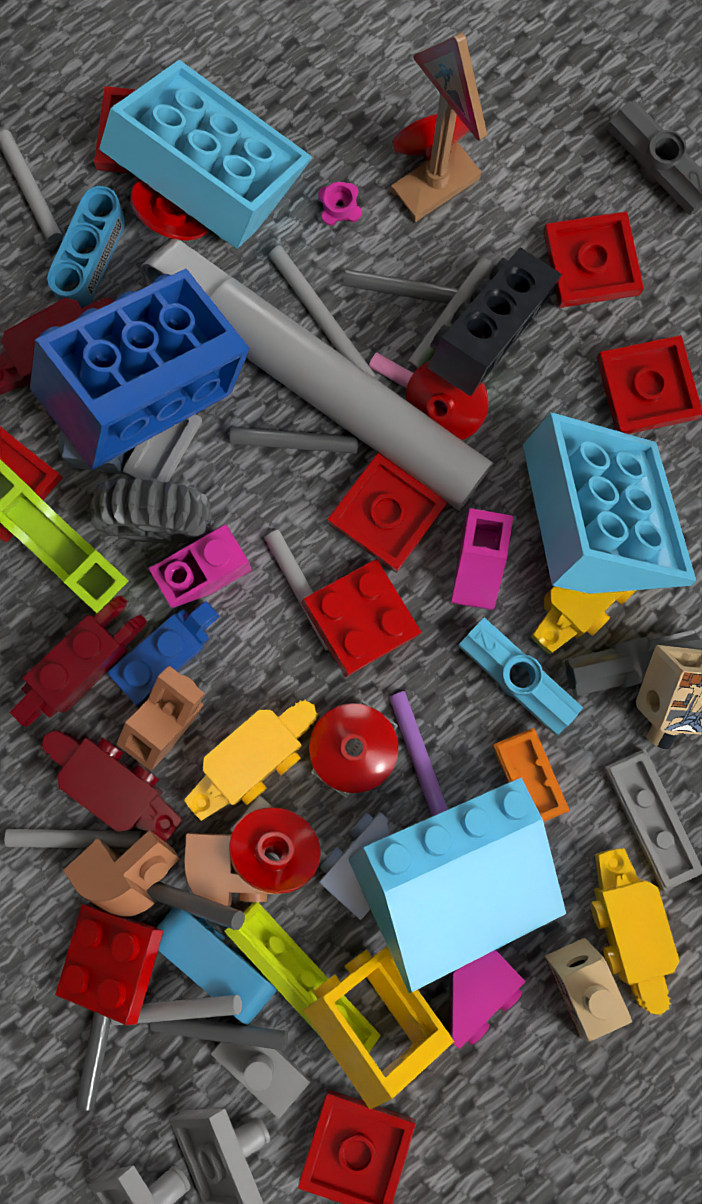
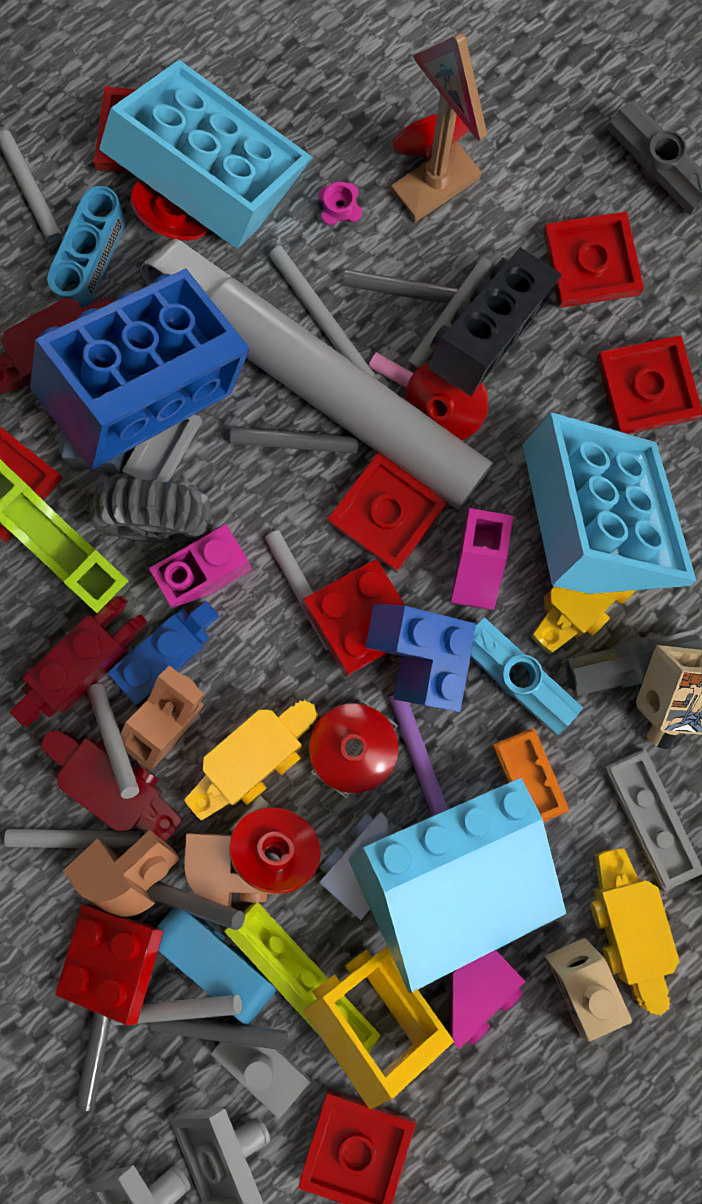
(113, 741): none -> light grey bar
(432, 653): none -> blue brick

